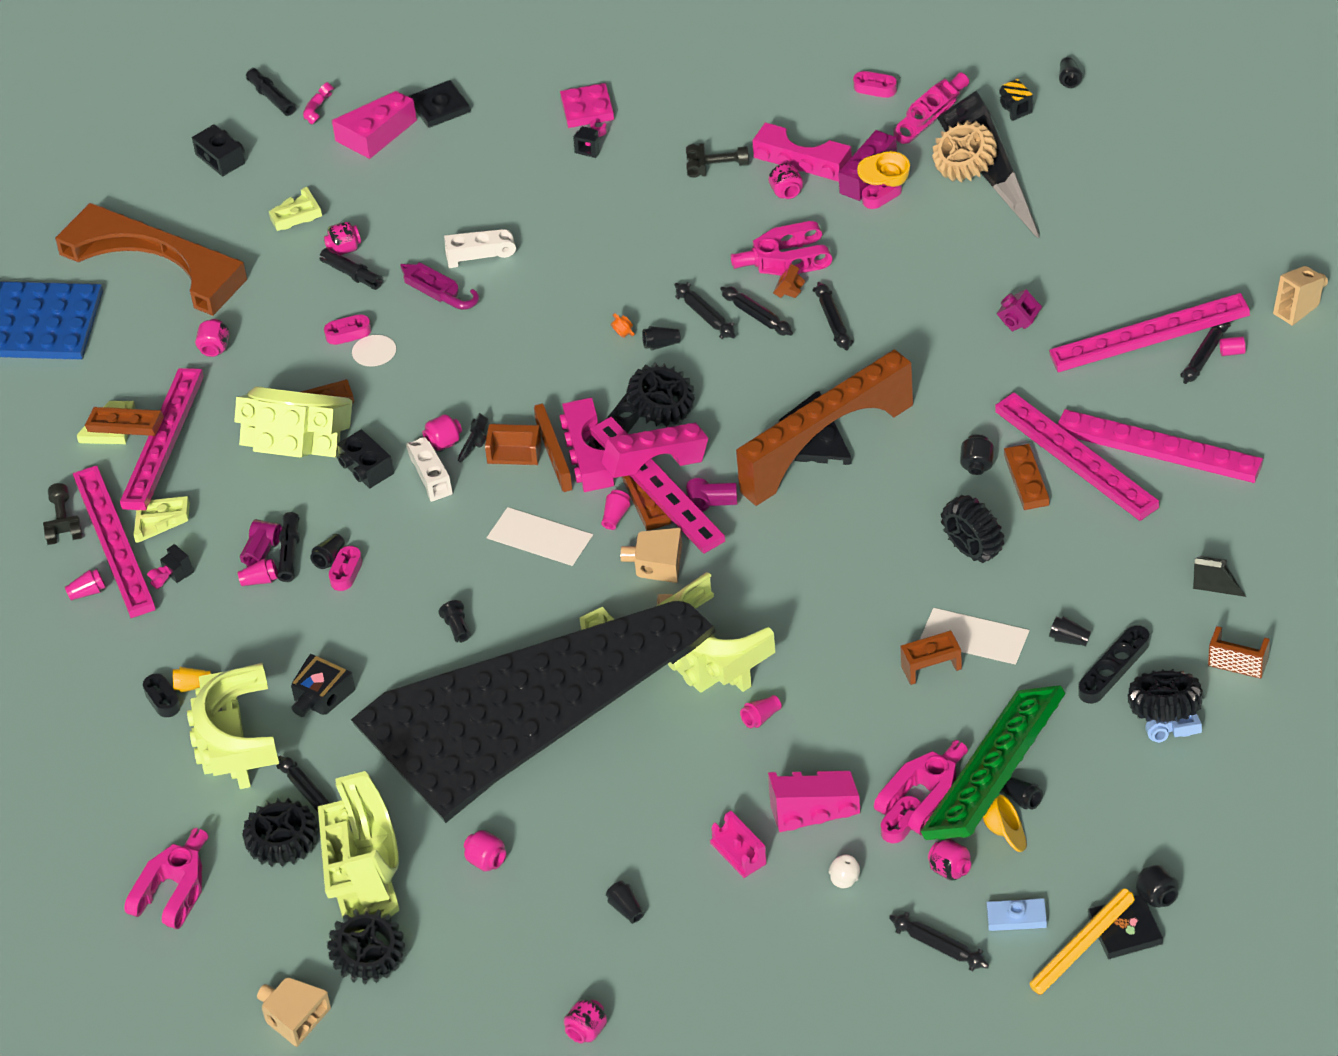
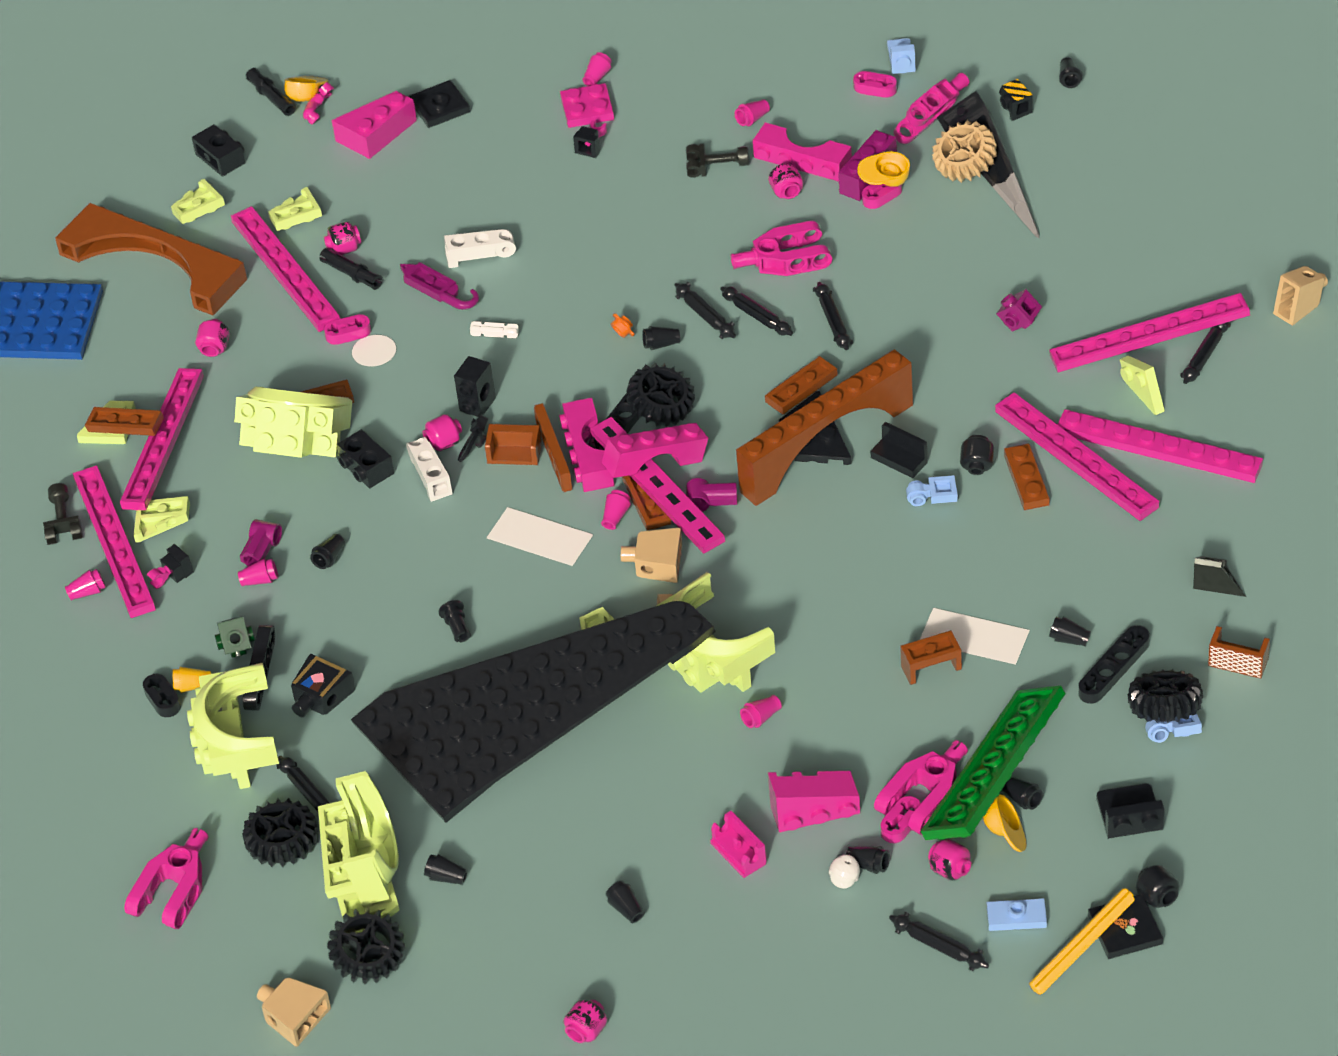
(196, 204): none -> yellowish green wing
(229, 627): none -> brick
(261, 653): none -> black beam
(284, 268): none -> dark pink plate
(289, 538): black pin -> none
(303, 87): none -> yellow cap
(340, 566): dark pink beam -> none
(444, 870): none -> black cone
(474, 386): none -> black brick
(484, 850): dark pink head -> none
(493, 329): none -> white axle
(597, 68): none -> dark pink cone
(751, 112): none -> dark pink cone
(789, 283): dark orange tile -> none
(801, 385): none -> dark orange plate
(870, 858): none -> black cone
(900, 450): none -> black panel
(901, 55): none -> light blue bracket
(939, 489): none -> light blue plate
(972, 528): black gear -> none
(1130, 810): none -> black bracket
(1143, 382): none -> yellowish green wing
(1232, 346): dark pink hinge -> none

